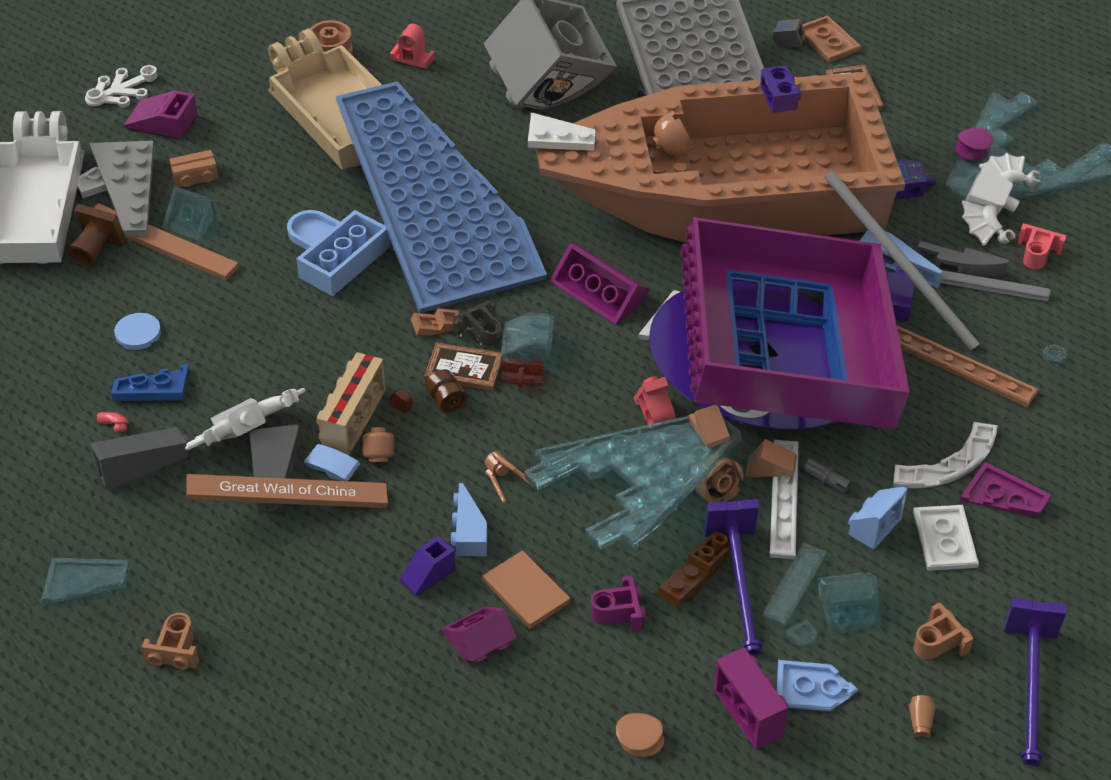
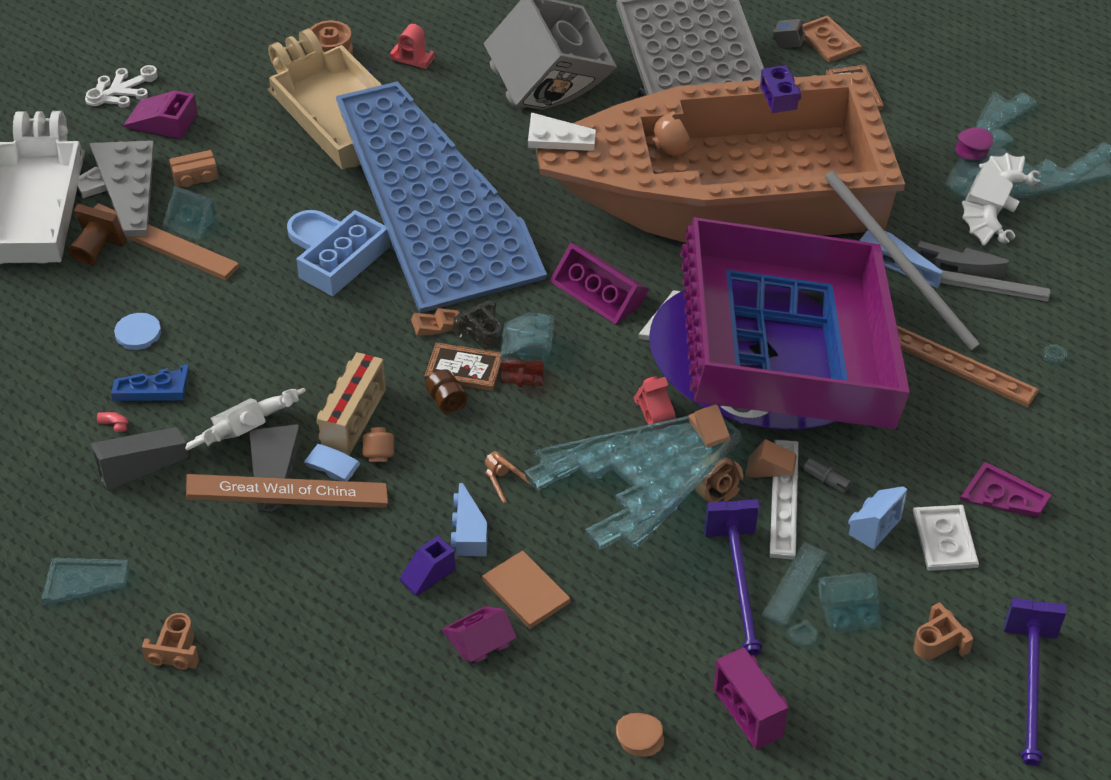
(401, 401): clear red tile -> none
(619, 605): magenta pin -> none
(697, 571): reddish brown slope -> none
(812, 685): light blue tile -> none
(901, 294): dark purple brick -> none
(914, 179): dark purple torso -> none
(922, 715): nougat cone -> none
(952, 467): white tile -> none
(1039, 245): coral pin -> none

